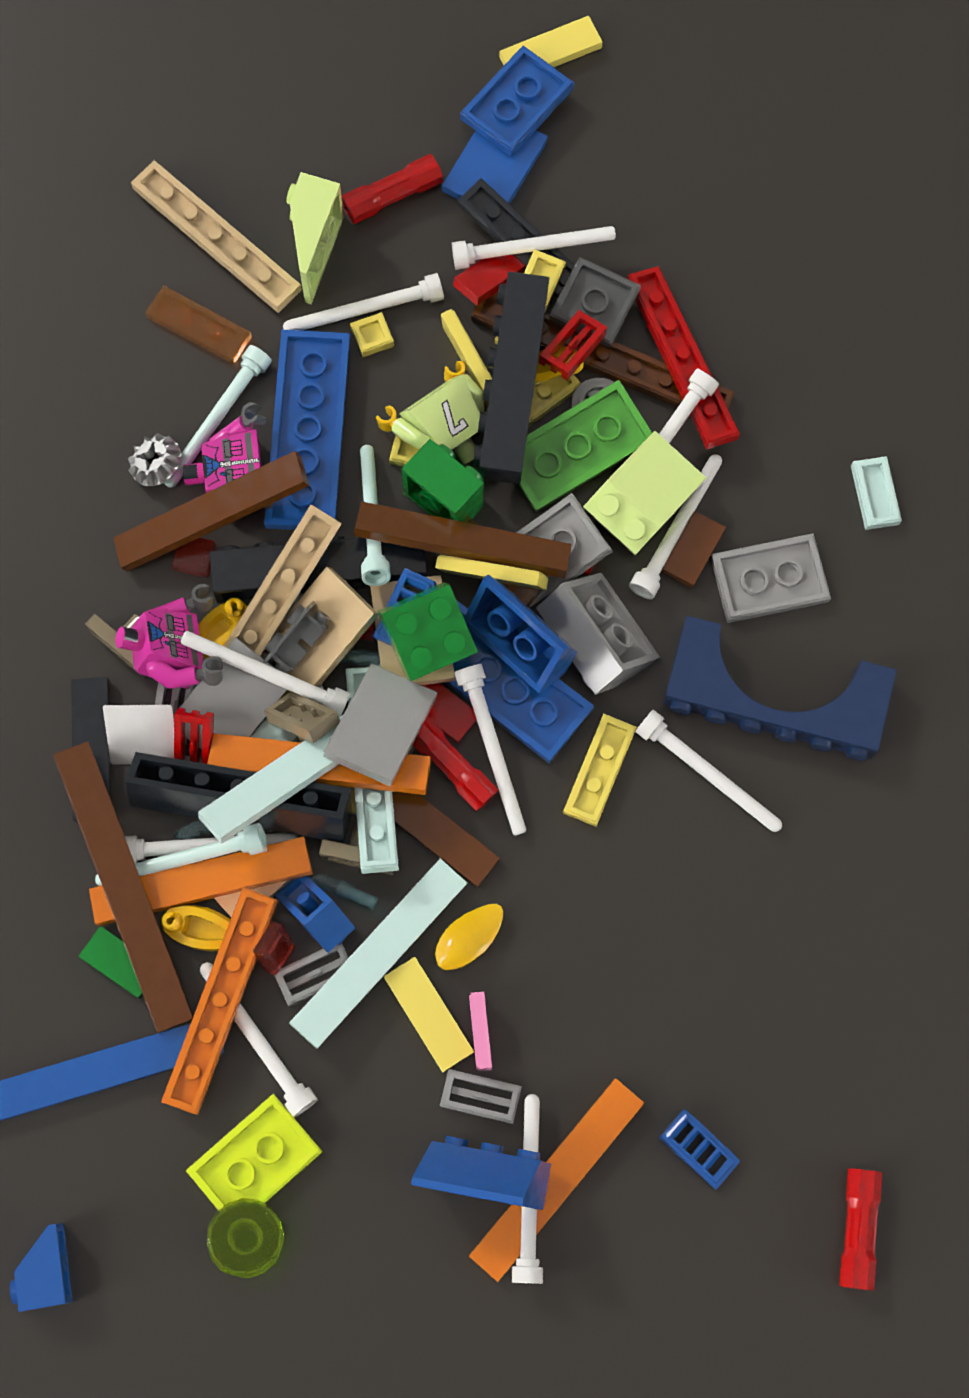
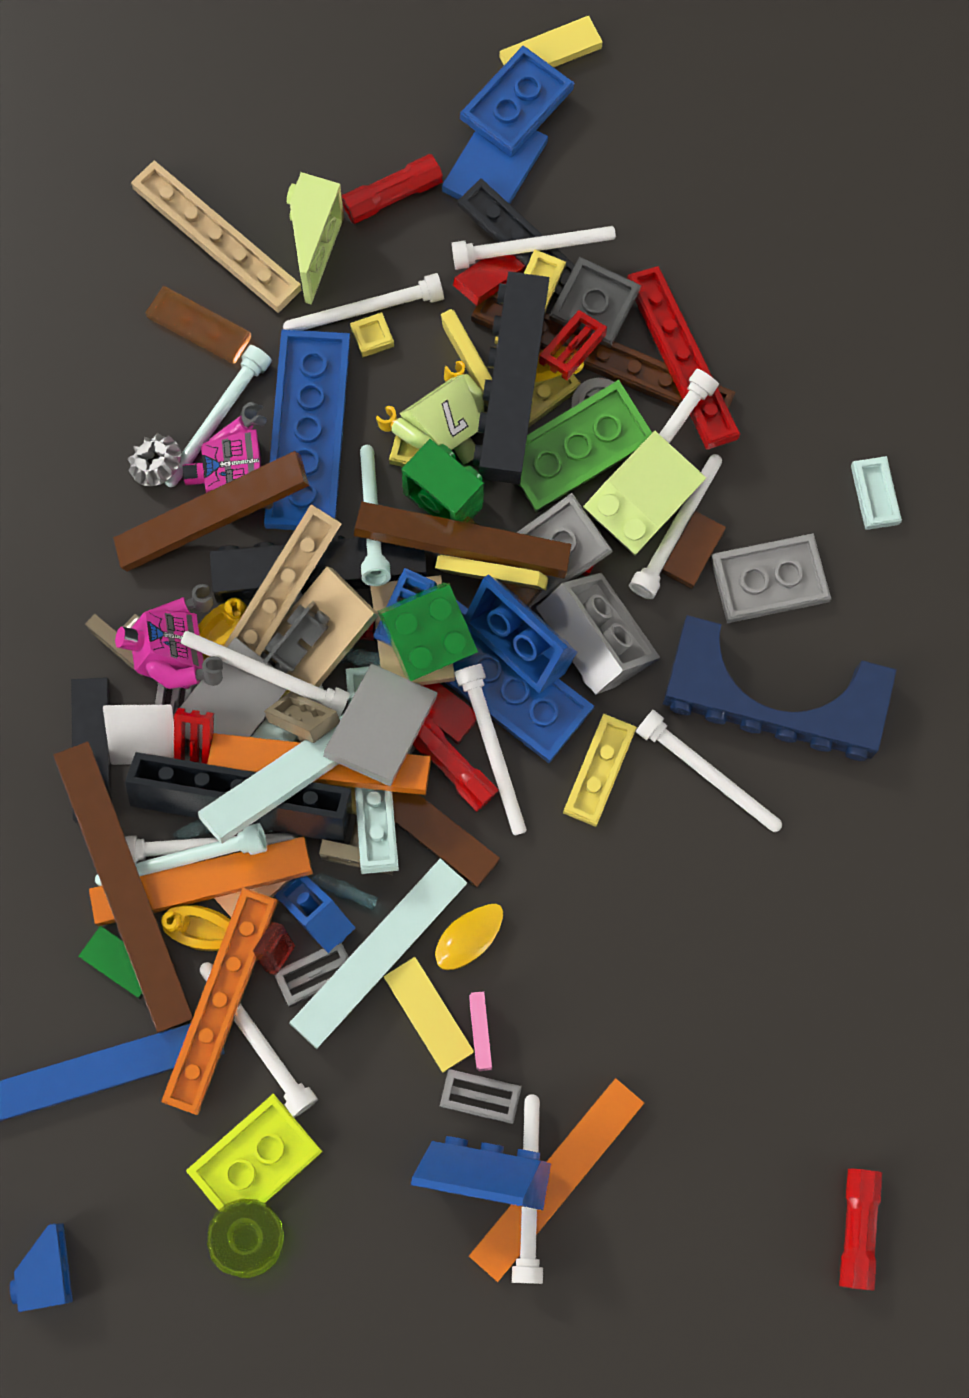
(194, 557): clear red tile -> none
(685, 1118): blue slope -> none

